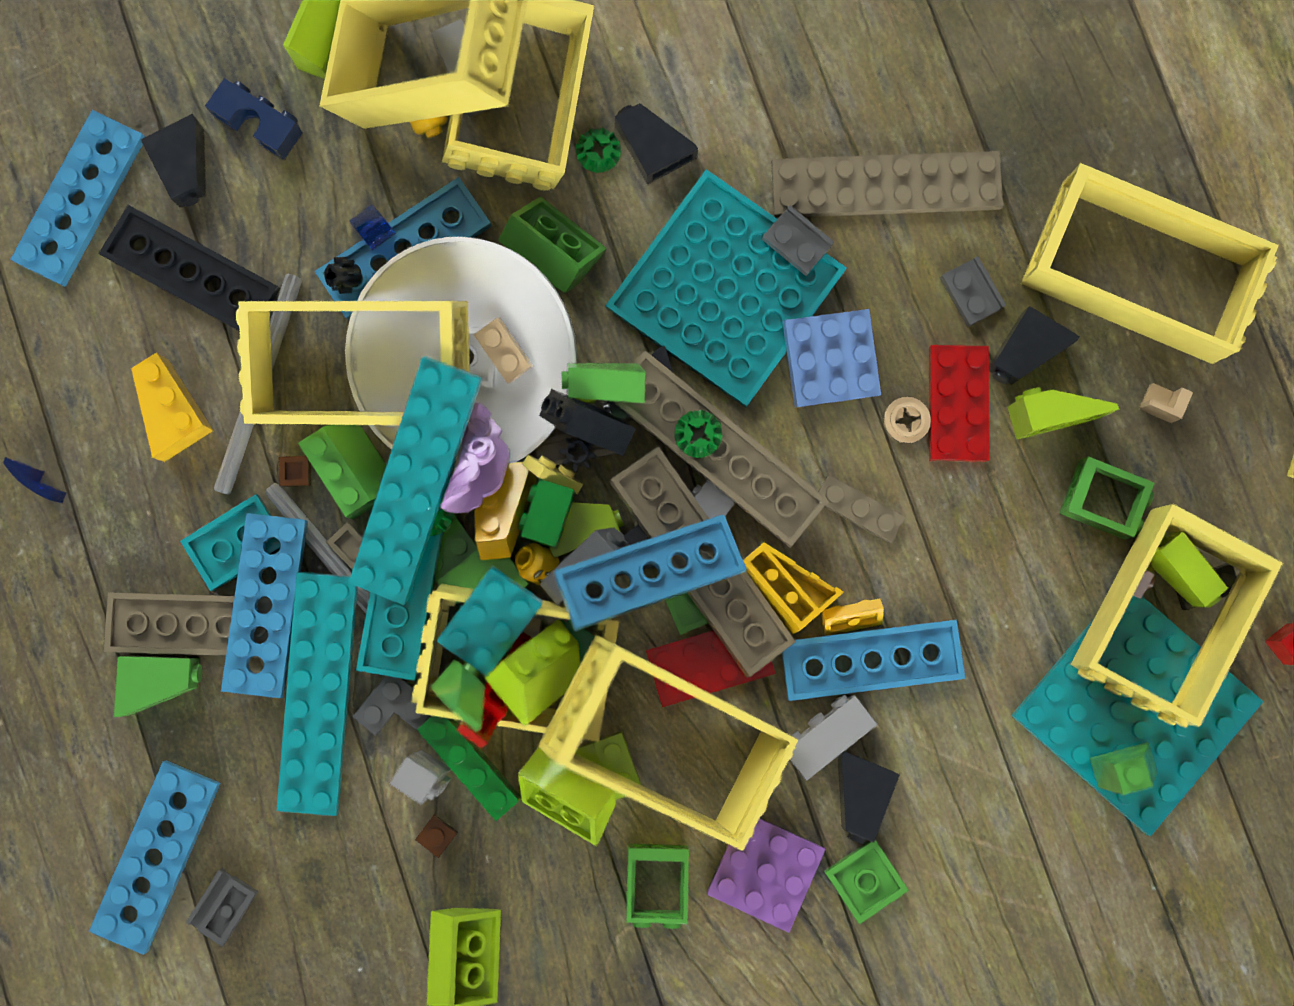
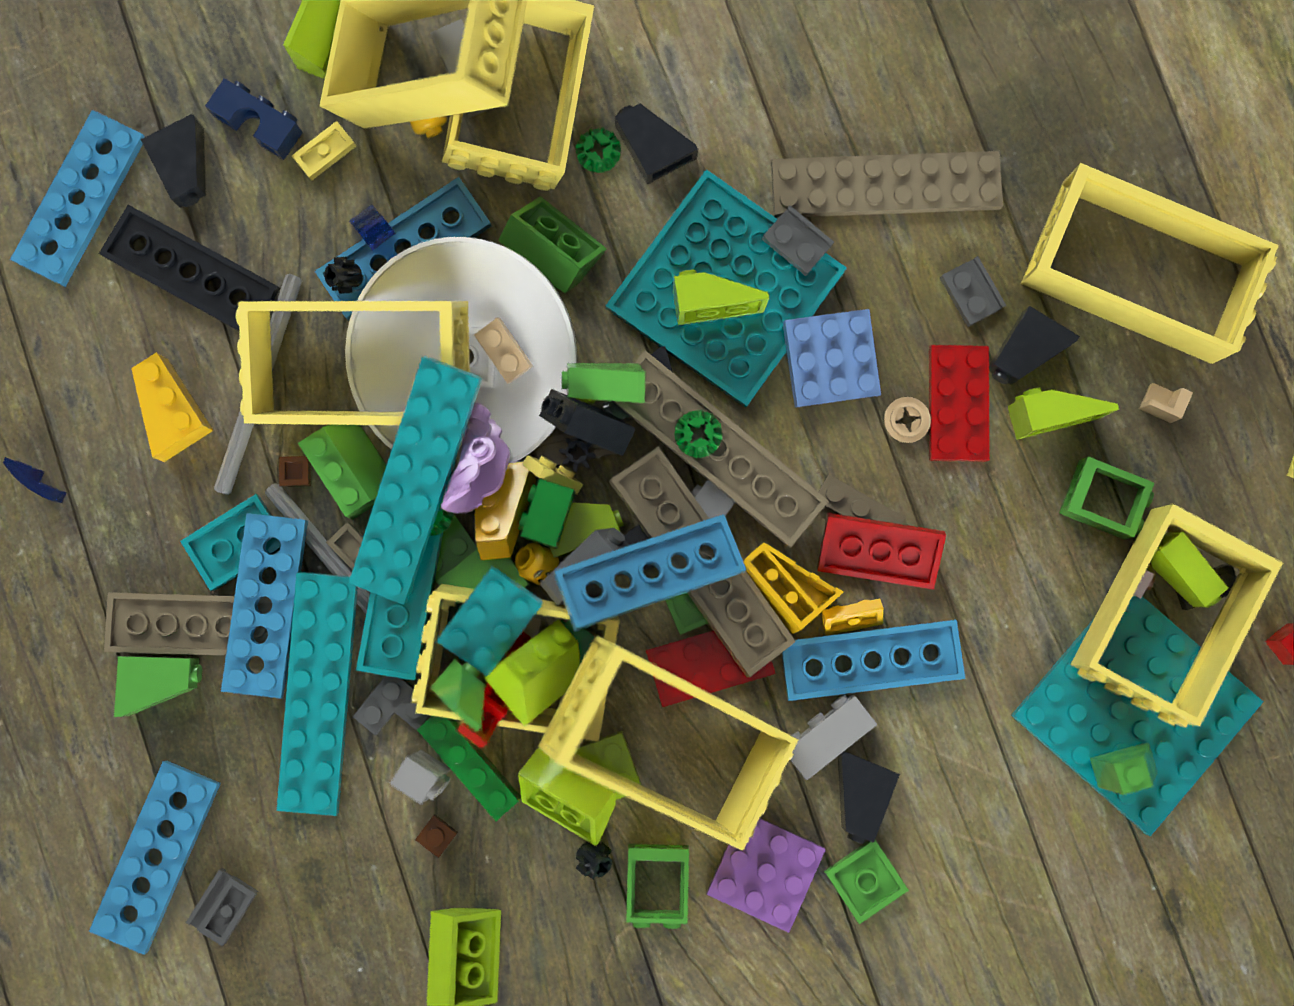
(324, 150): none -> light yellow plate
(594, 860): none -> black gear
(710, 297): none -> lime slope
(881, 551): none -> red plate

